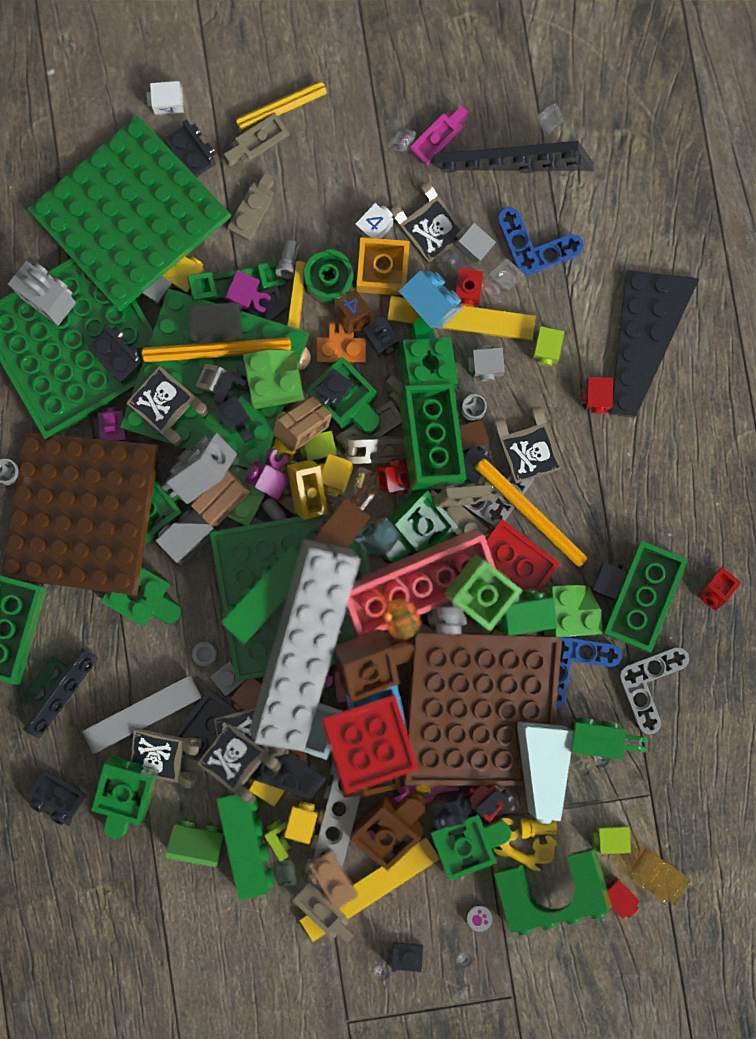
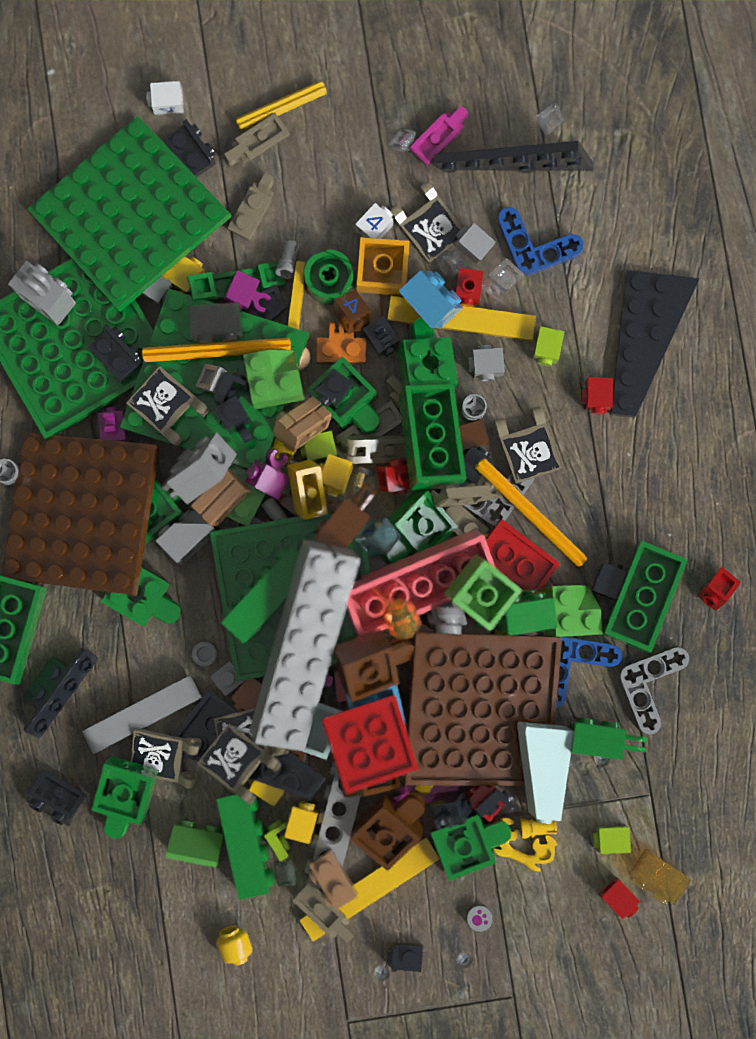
(234, 945): none -> yellow head
(525, 912): green arch -> none

